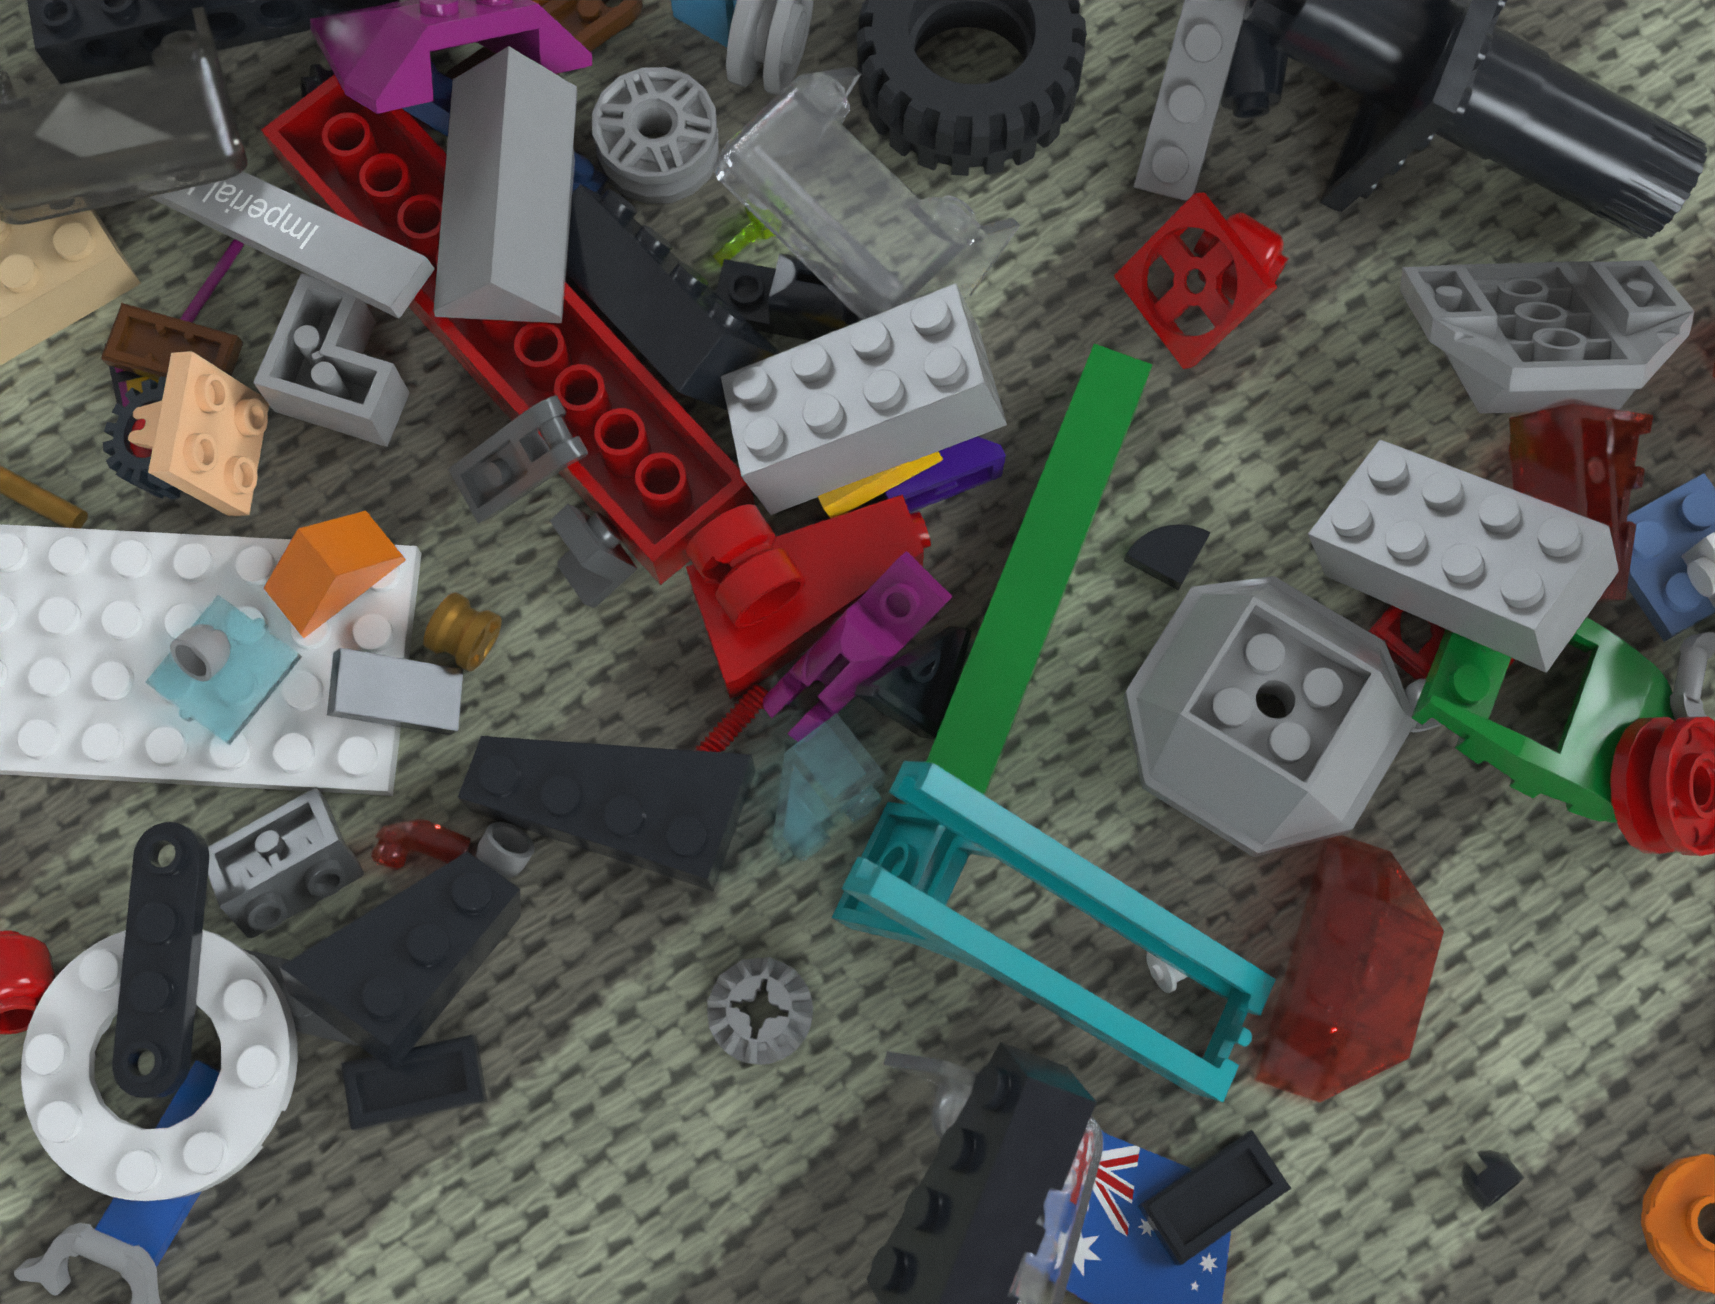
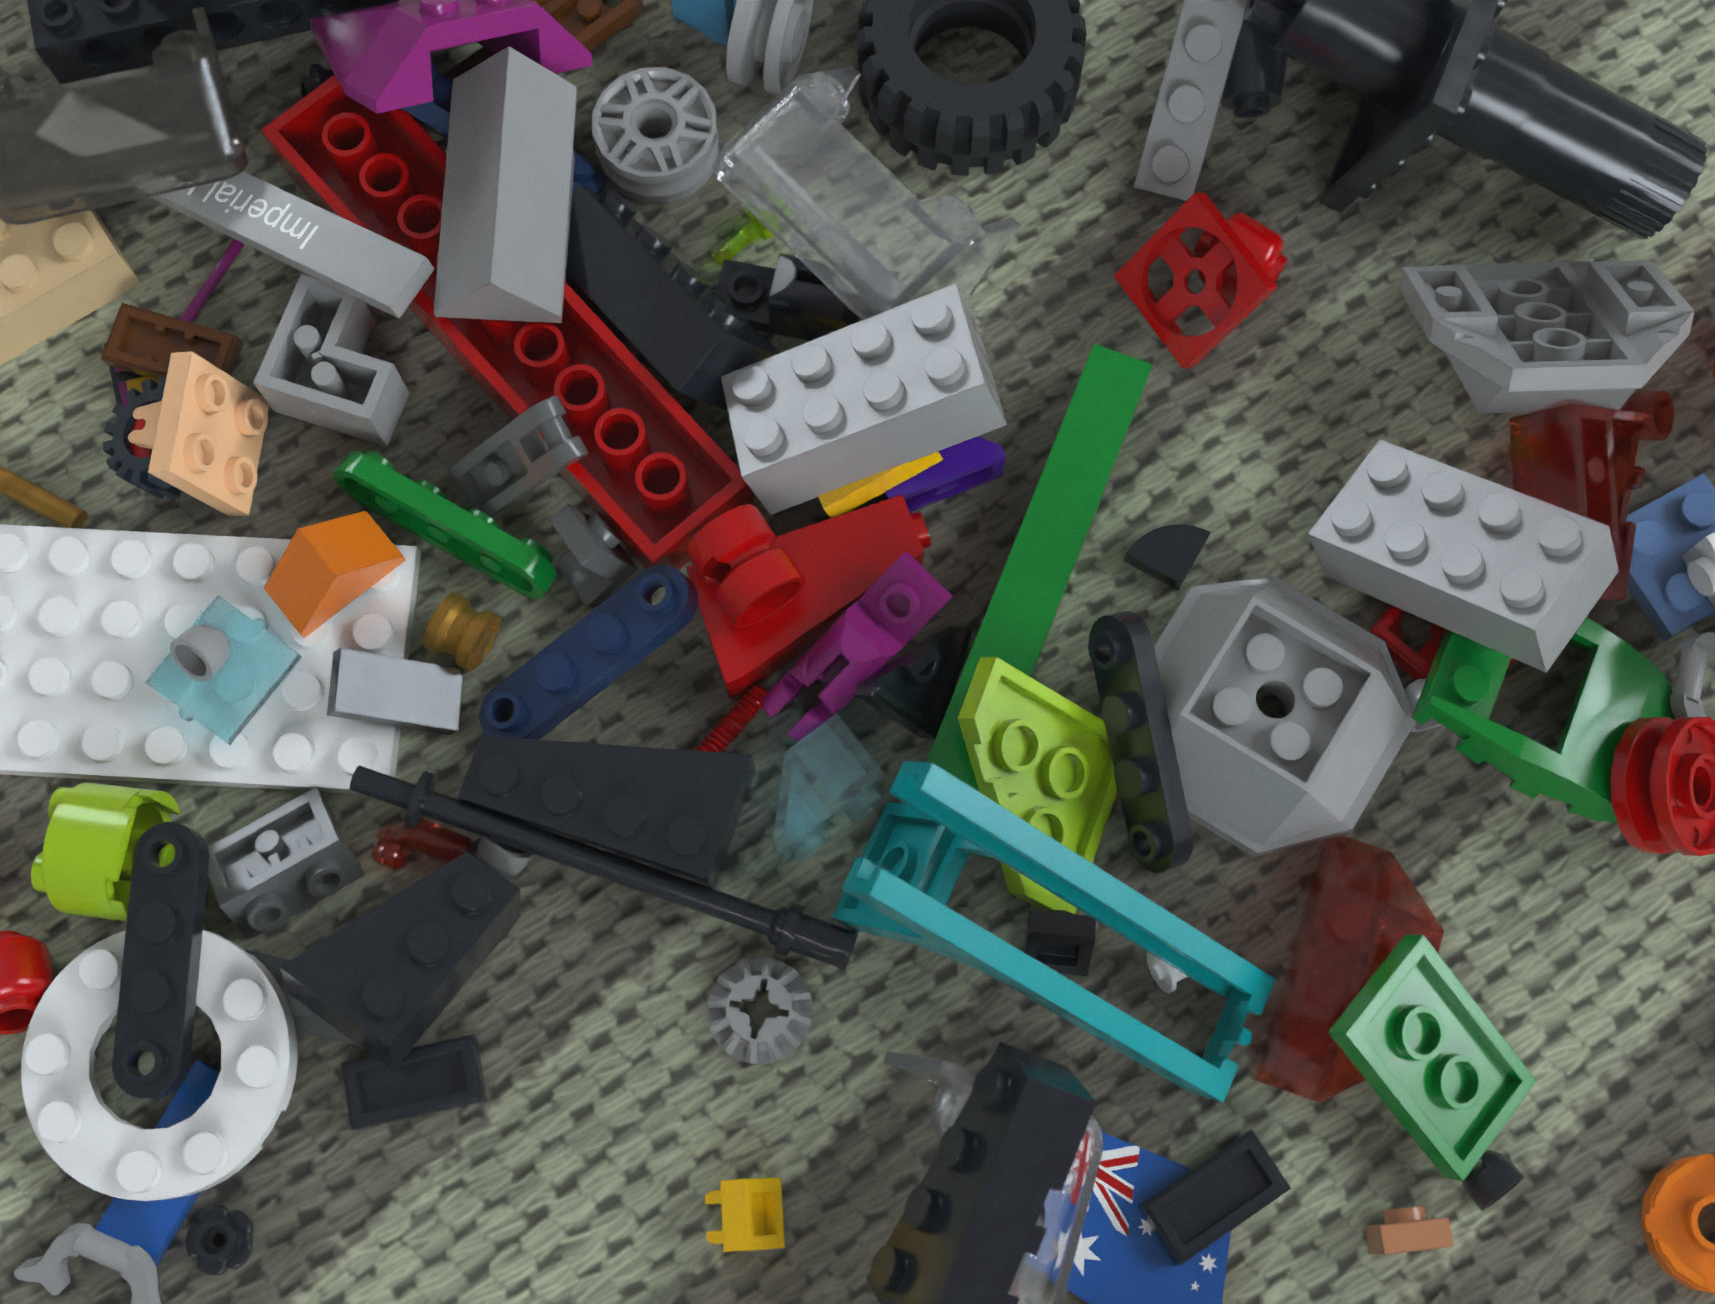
(93, 845): none -> lime brick
(237, 1246): none -> black plate
(460, 533): none -> green plate
(590, 655): none -> dark blue plate
(749, 1214): none -> yellow tile
(785, 927): none -> black bar
(1040, 763): none -> lime plate
(1060, 940): none -> black plate
(1140, 741): none -> black plate
(1407, 1231): none -> nougat plate
(1433, 1056): none -> plate
(1657, 404): none -> clear red hinge

